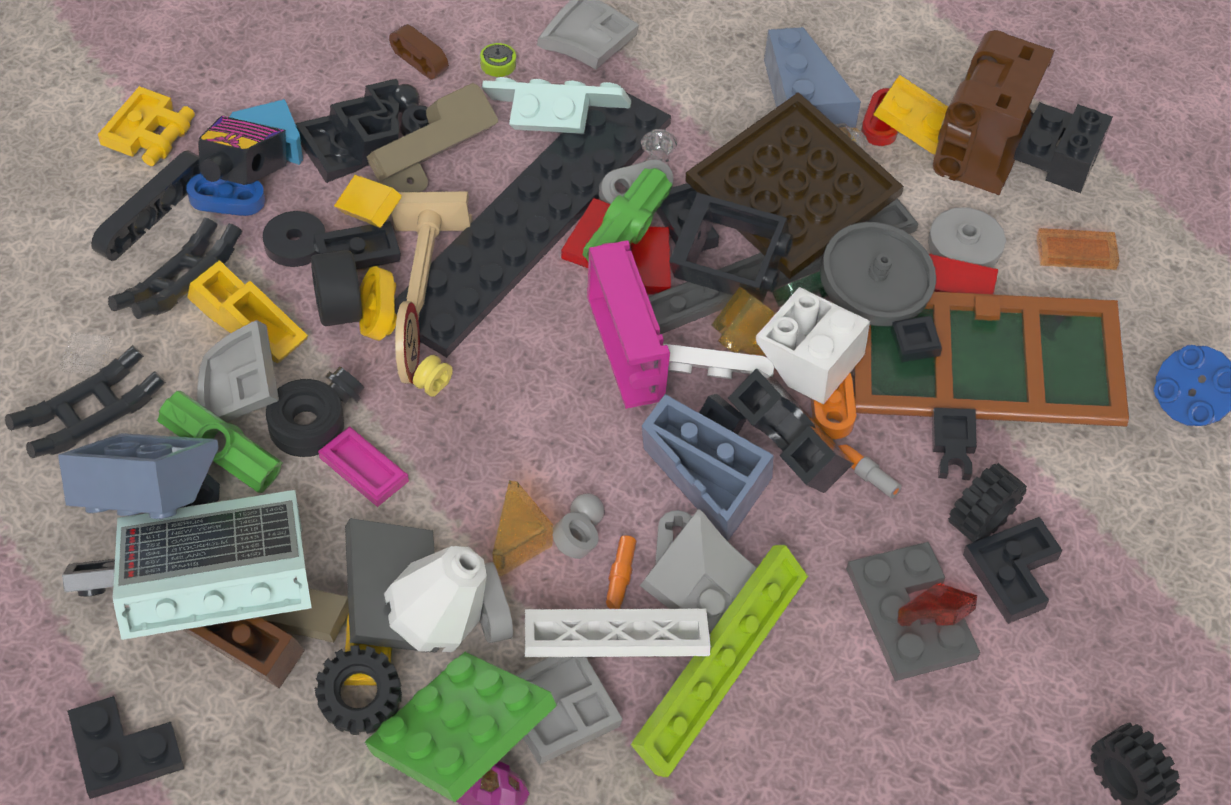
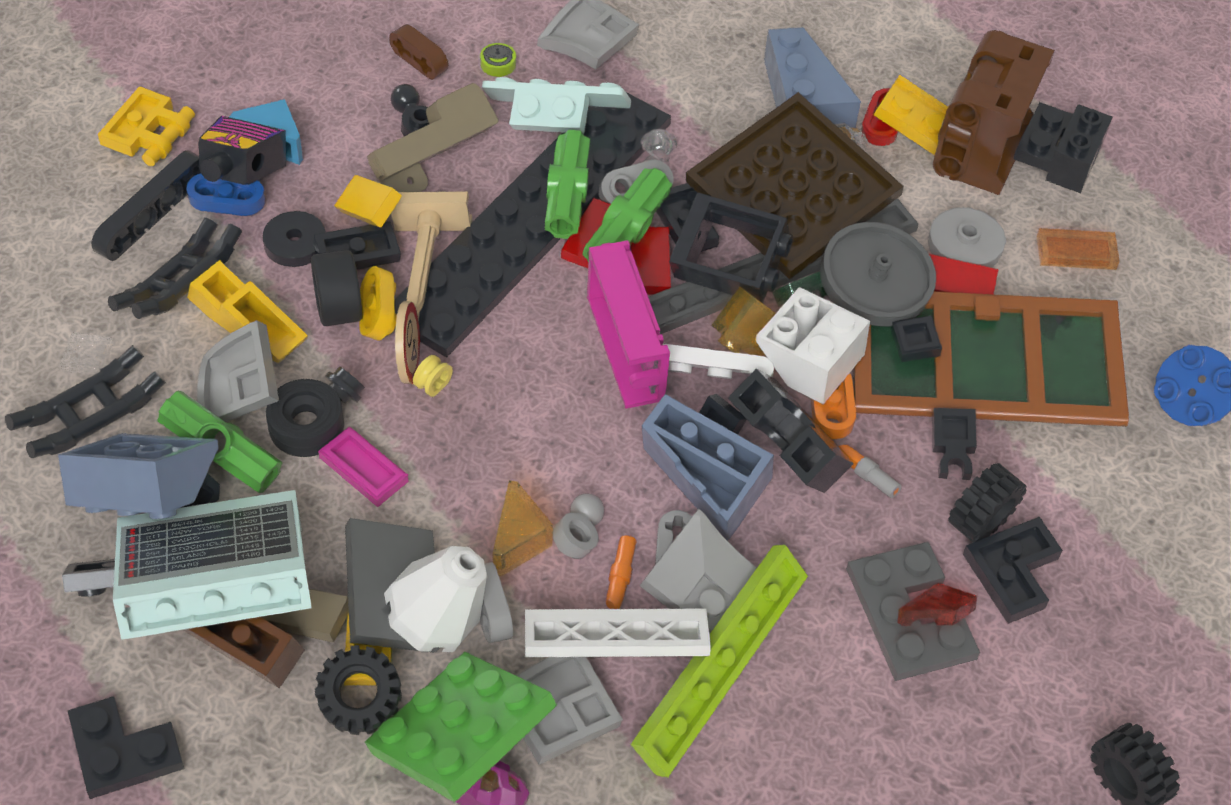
(351, 131): black slope -> none
(567, 184): none -> bright green piece

